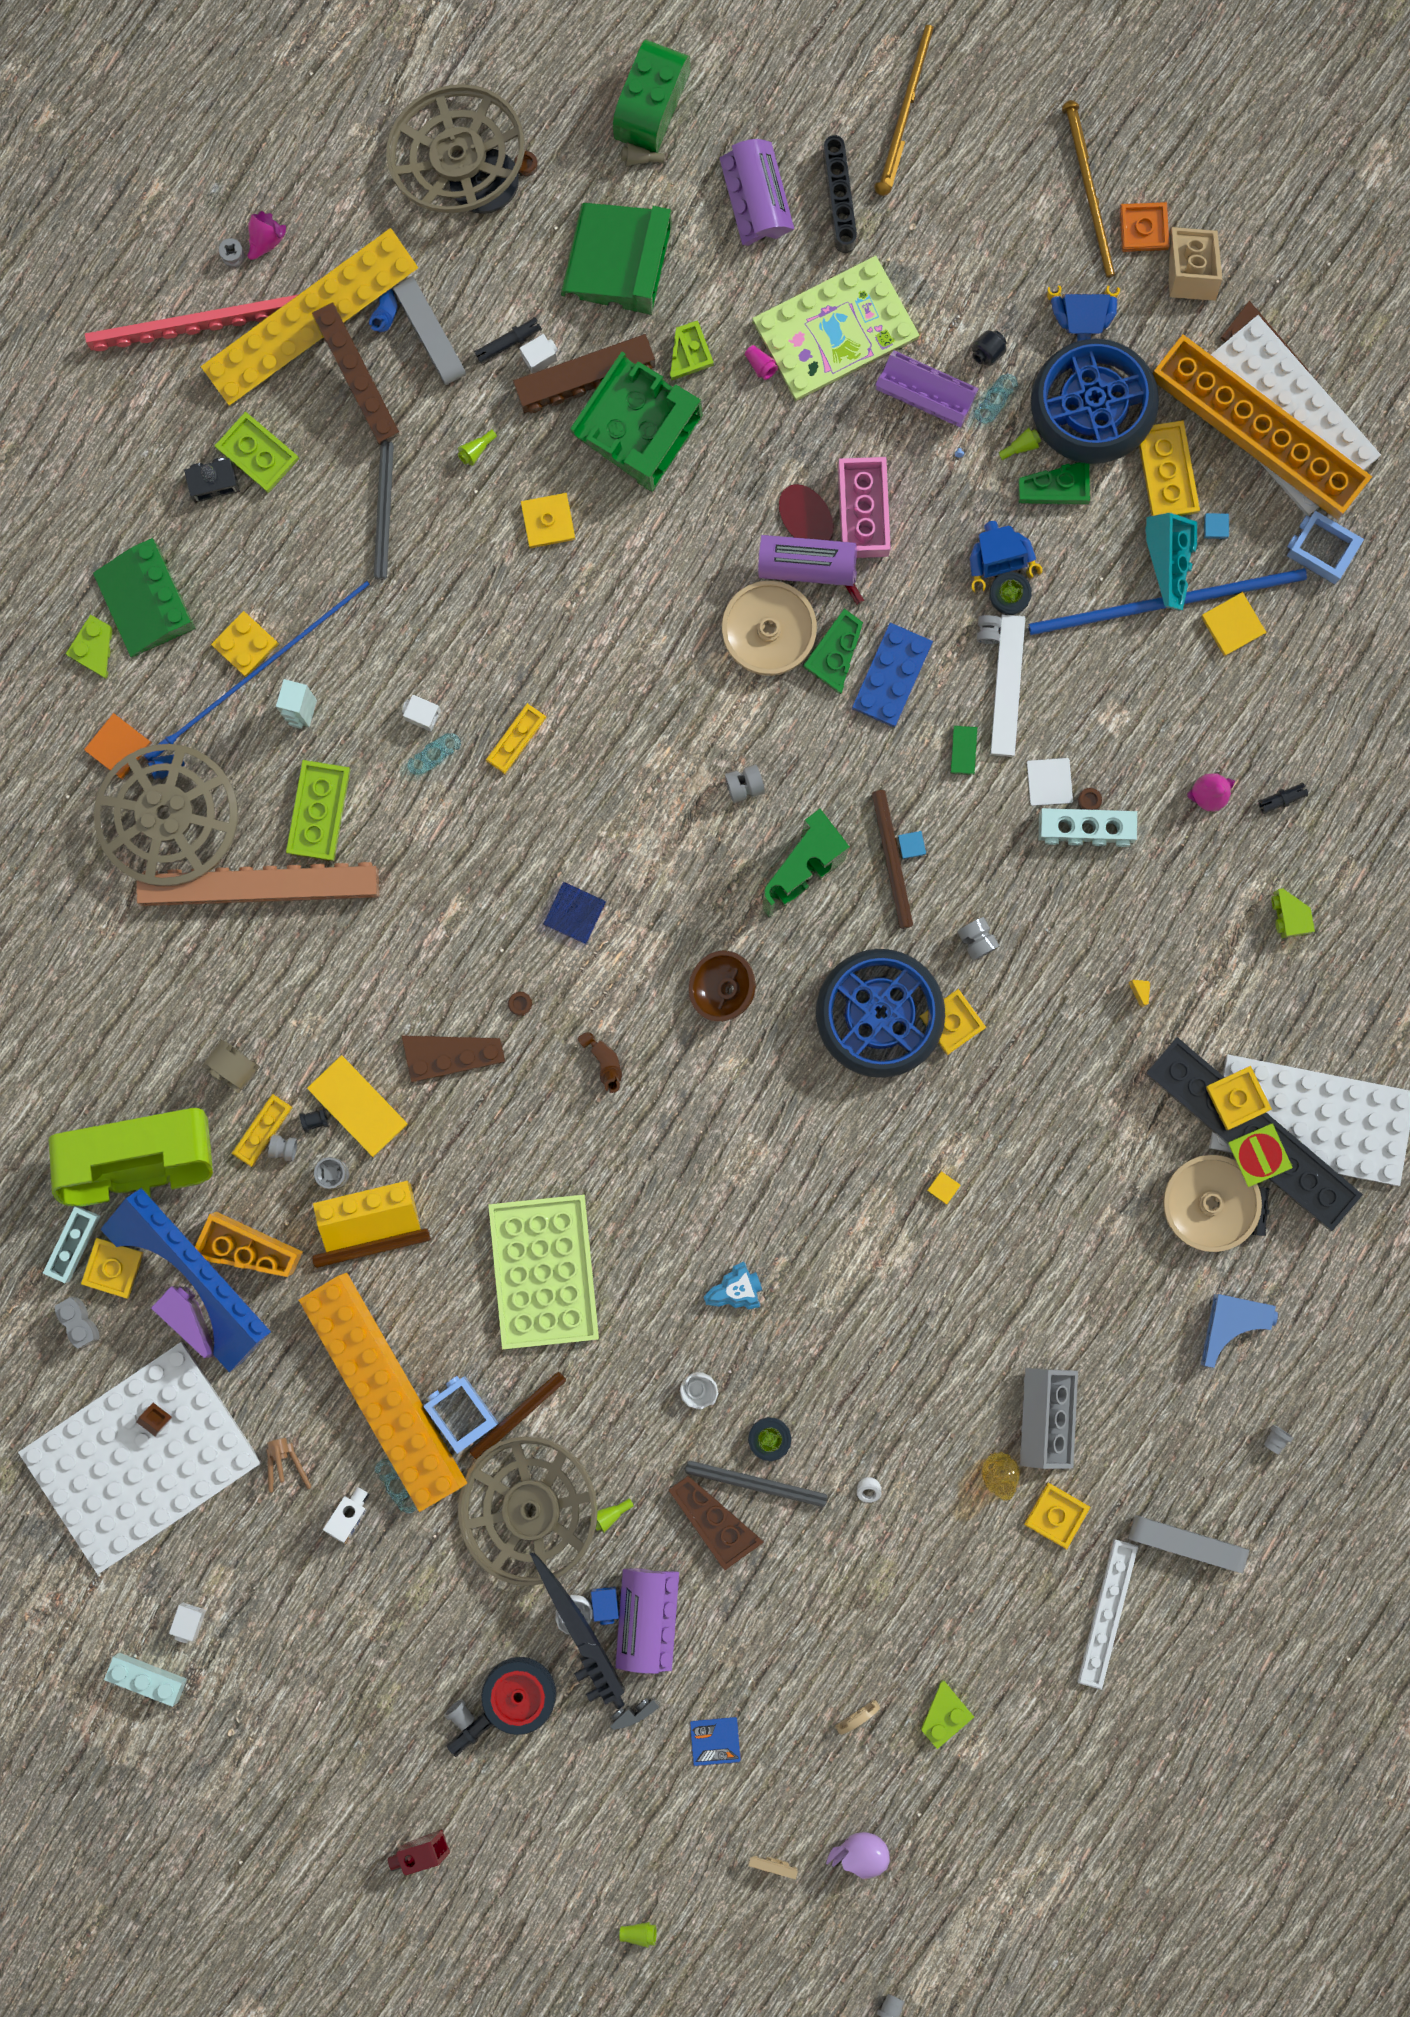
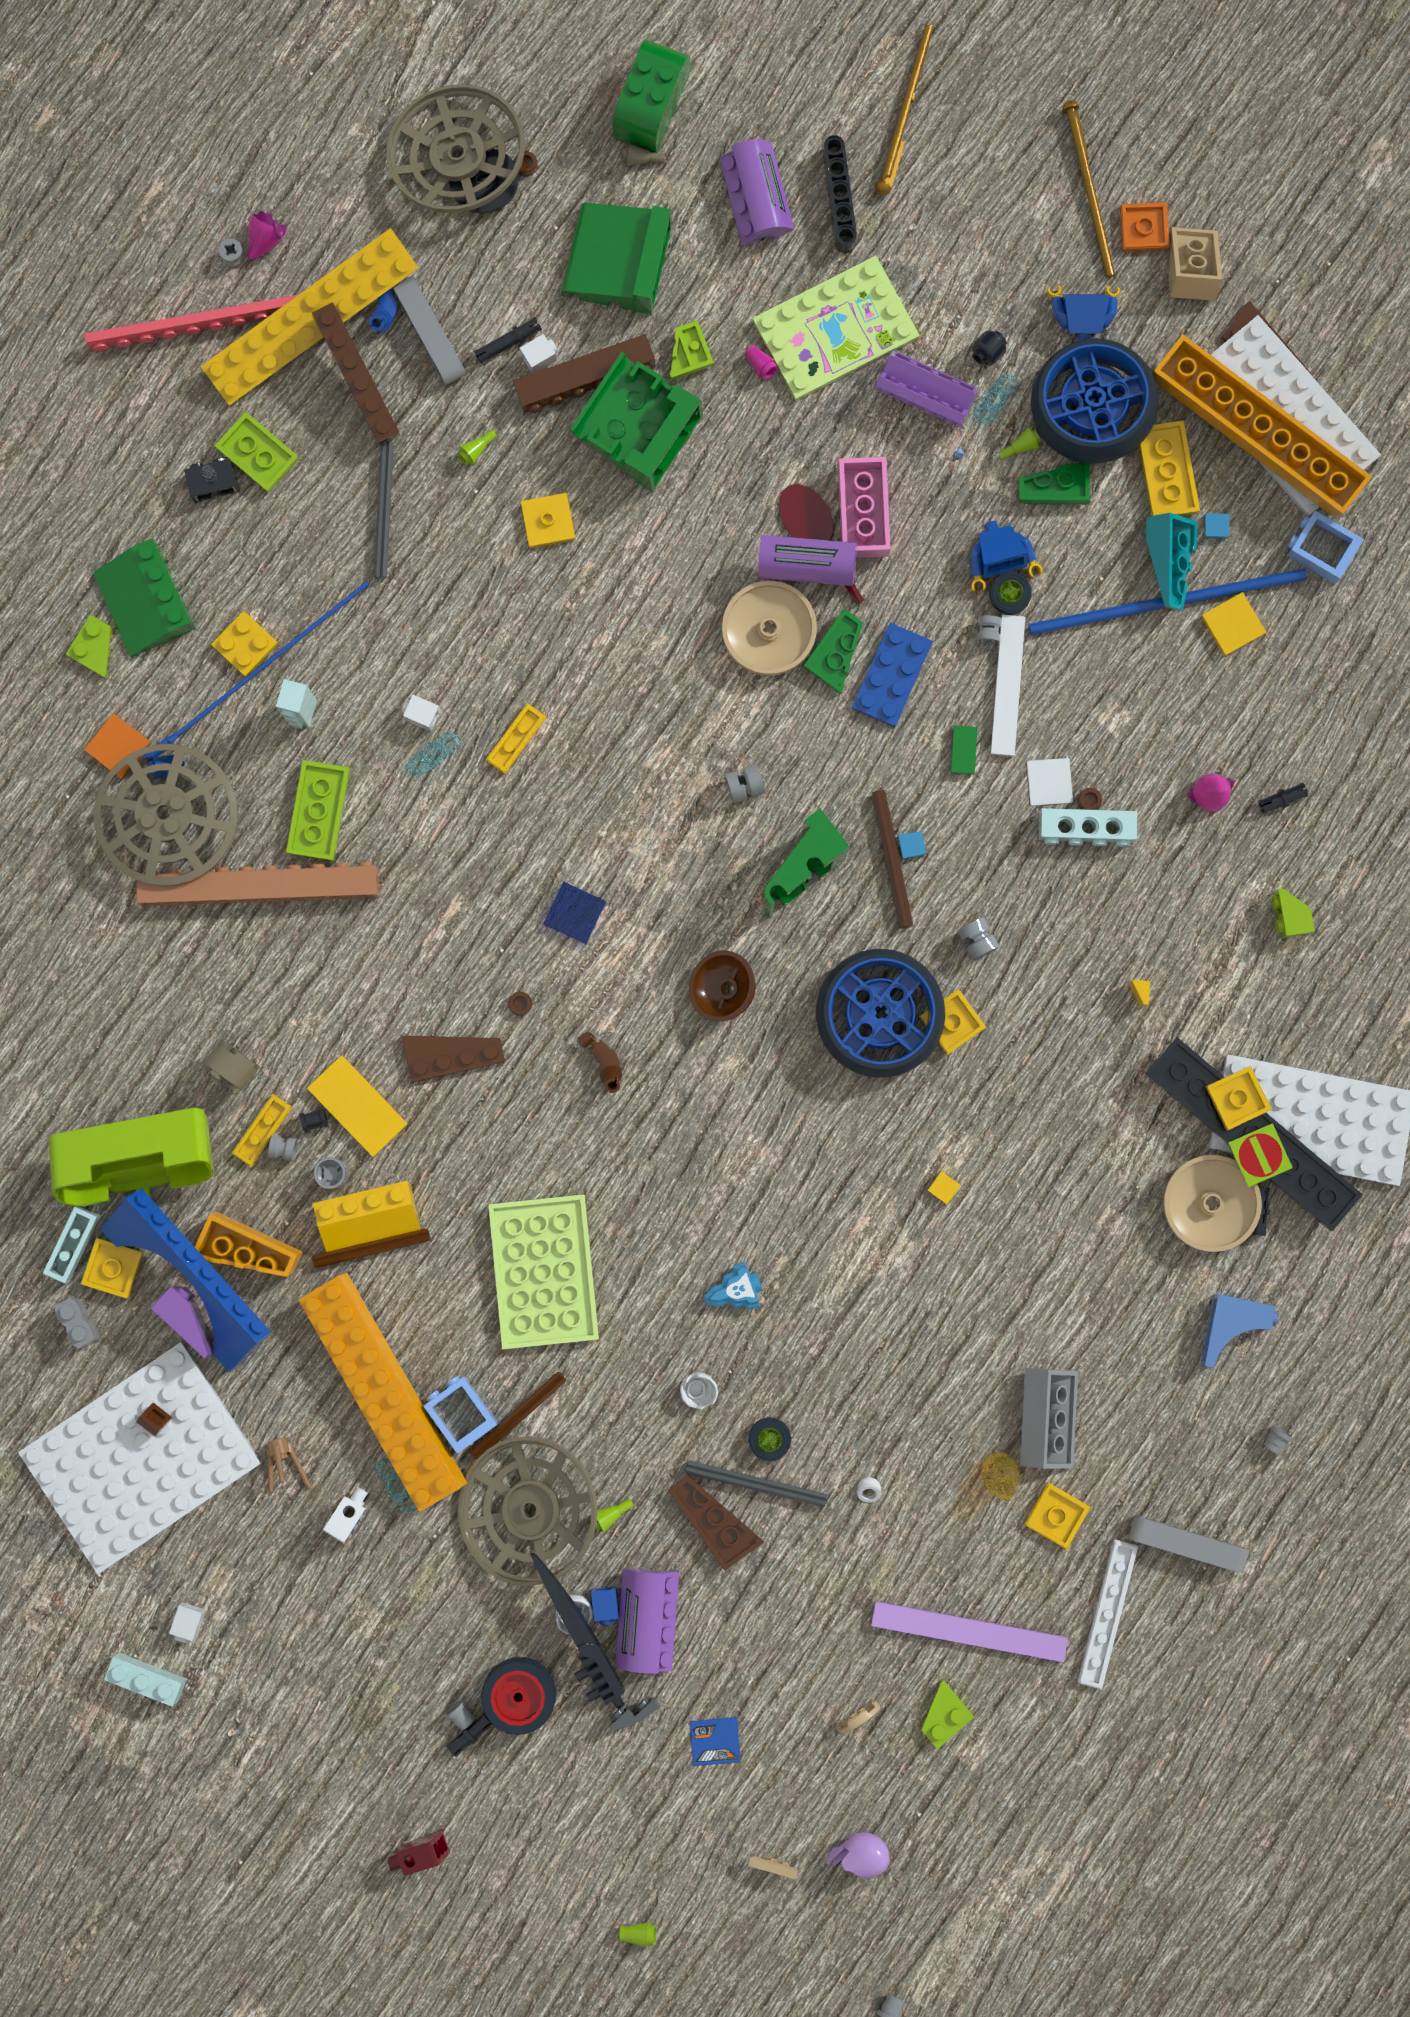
(969, 1631): none -> lavender tile

